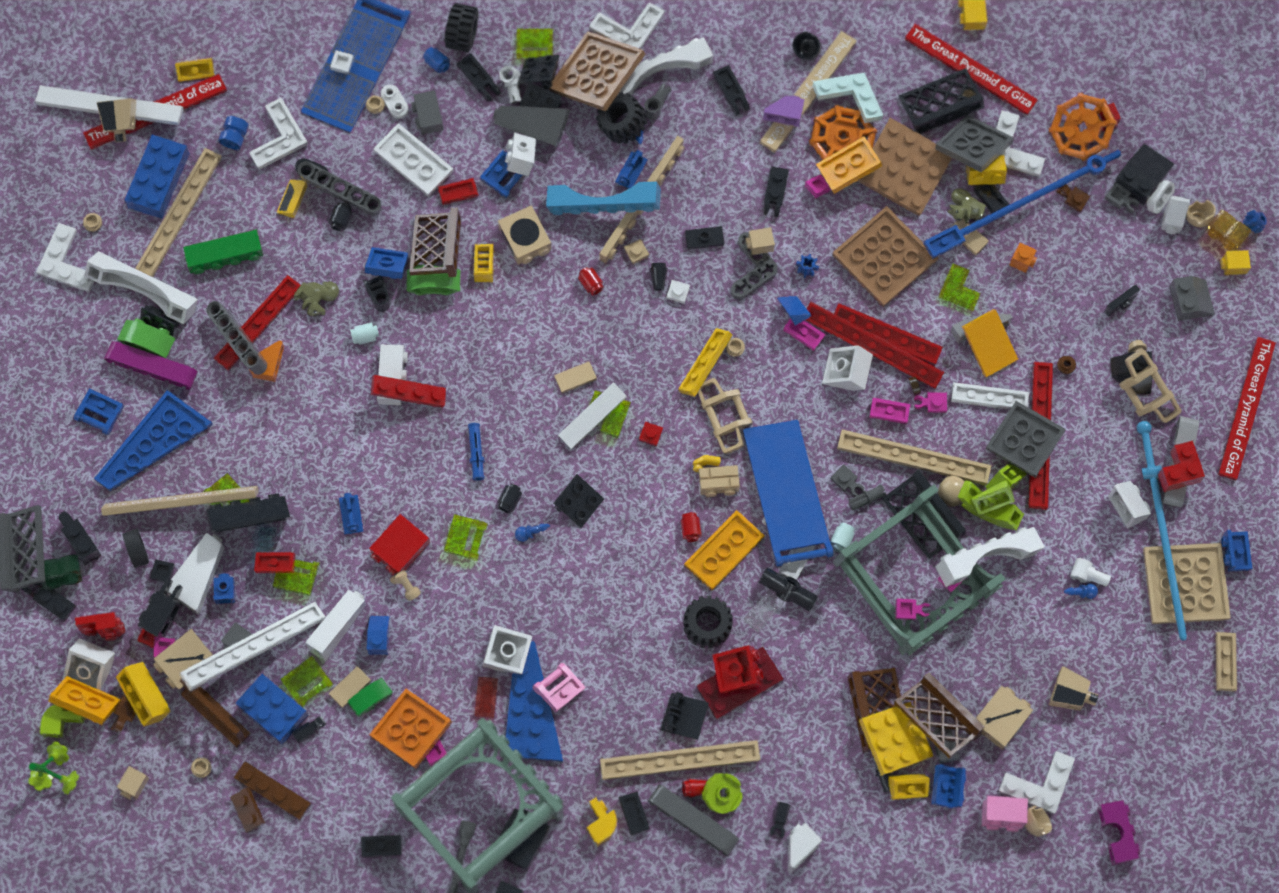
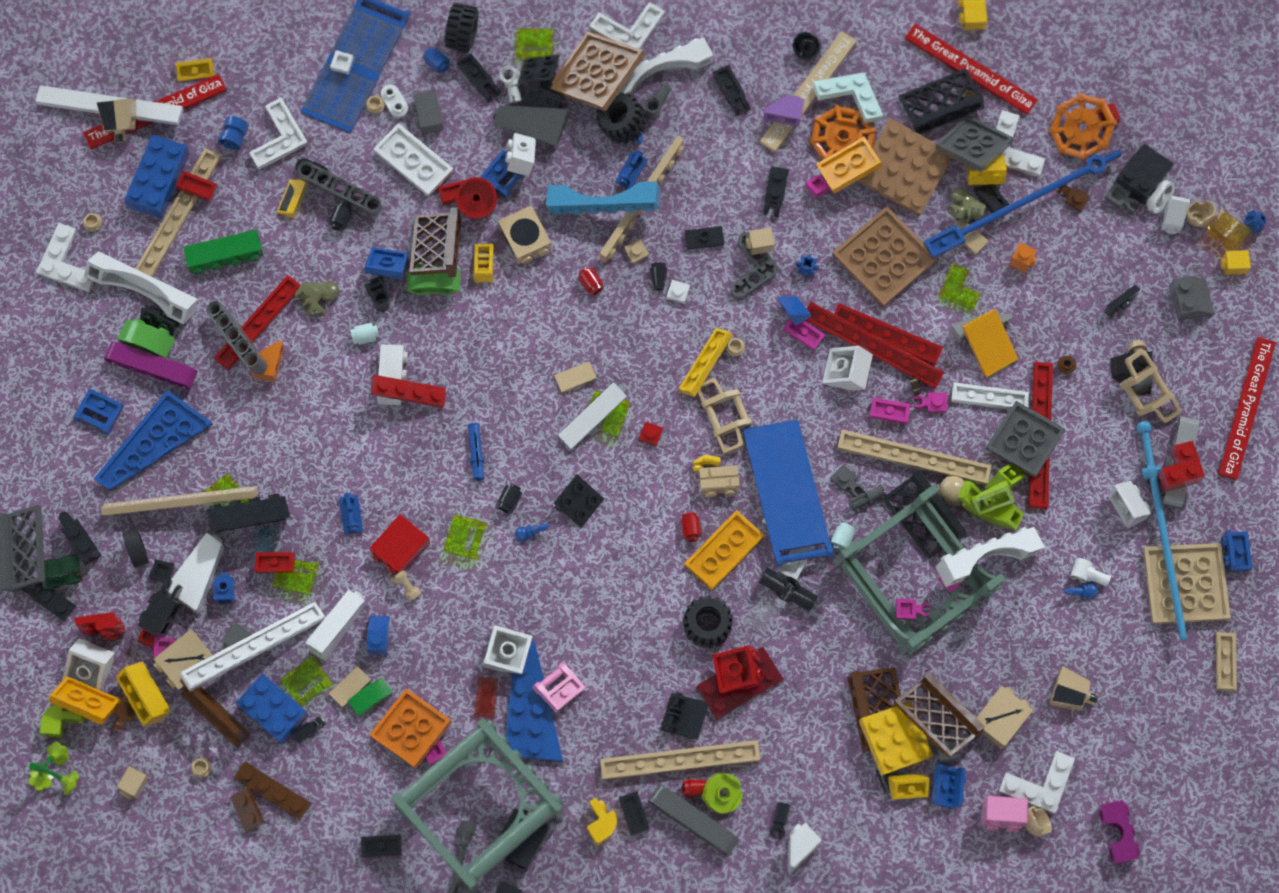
(196, 186): none -> red tile
(465, 200): none -> red wheel

